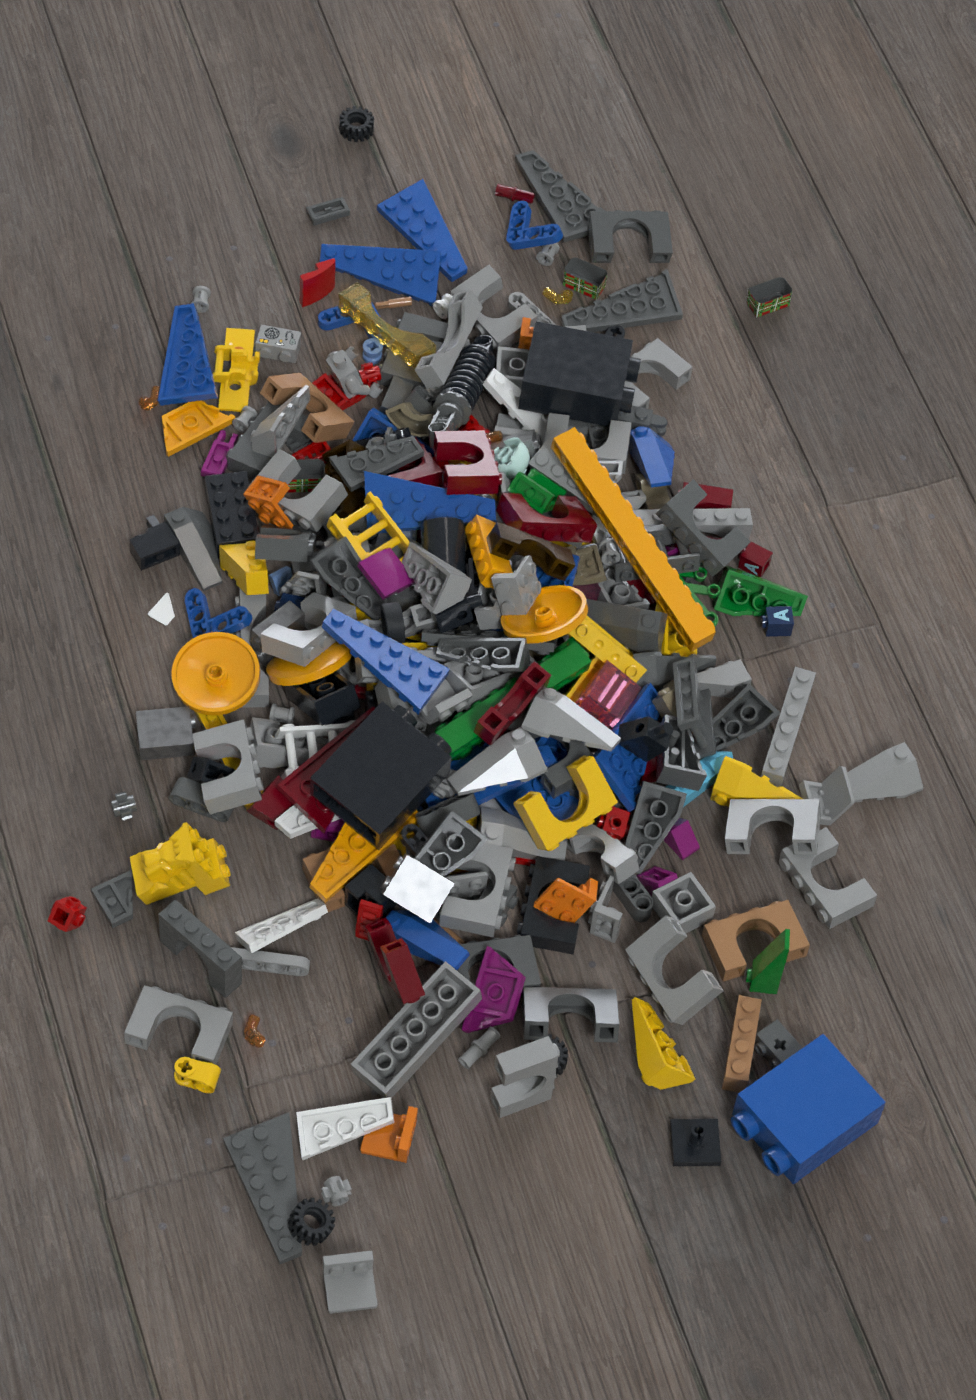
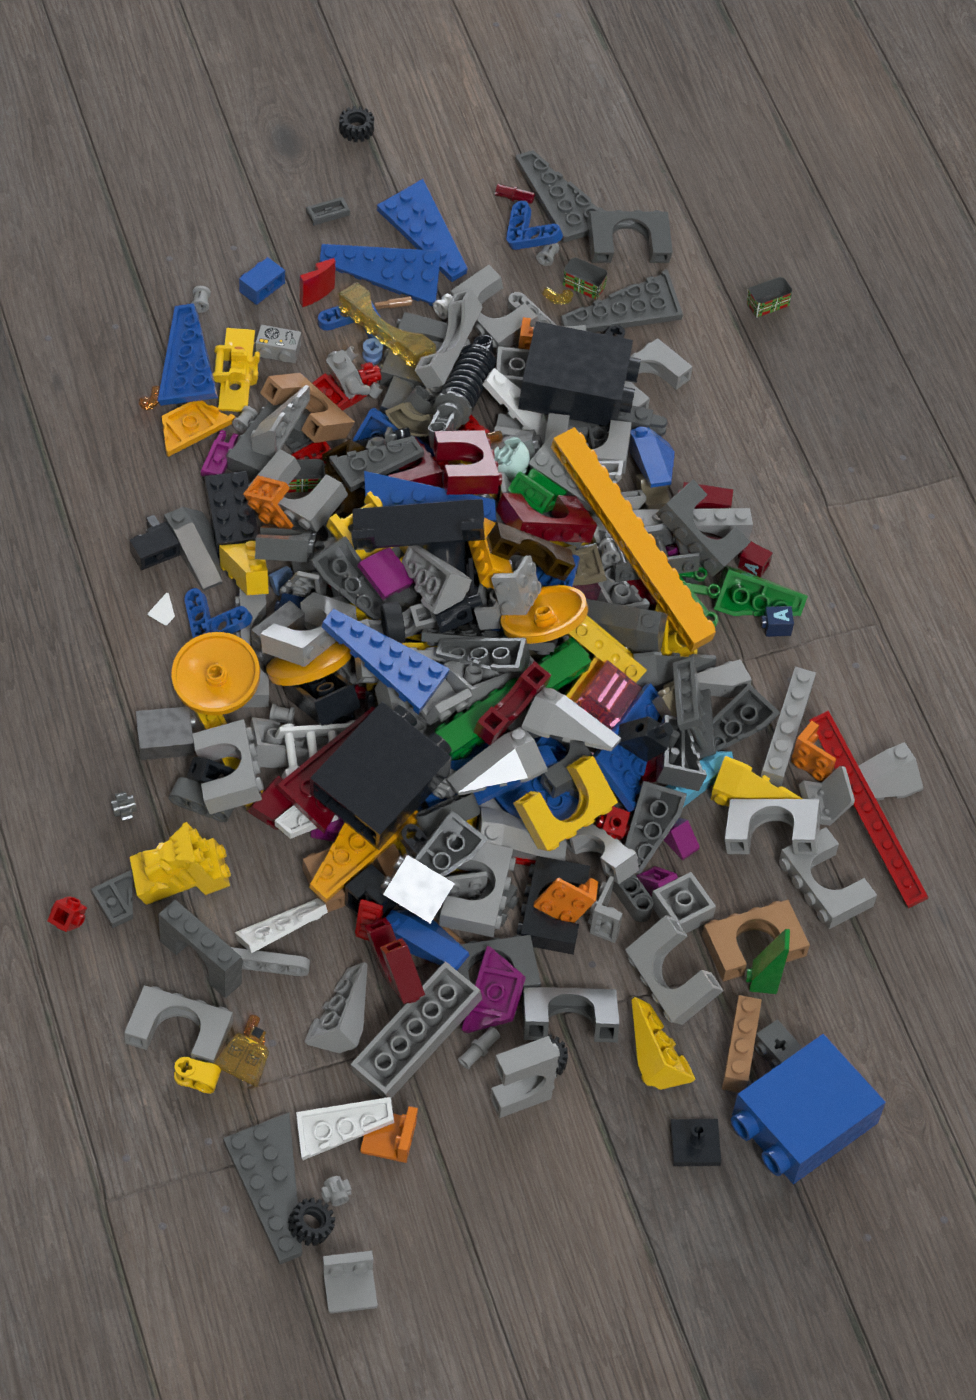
(245, 1057): none -> clear yellow torso
(261, 280): none -> blue brick
(343, 1017): none -> light grey wedge
(418, 524): none -> black bracket
(810, 757): none -> orange bracket
(871, 813): none -> red plate

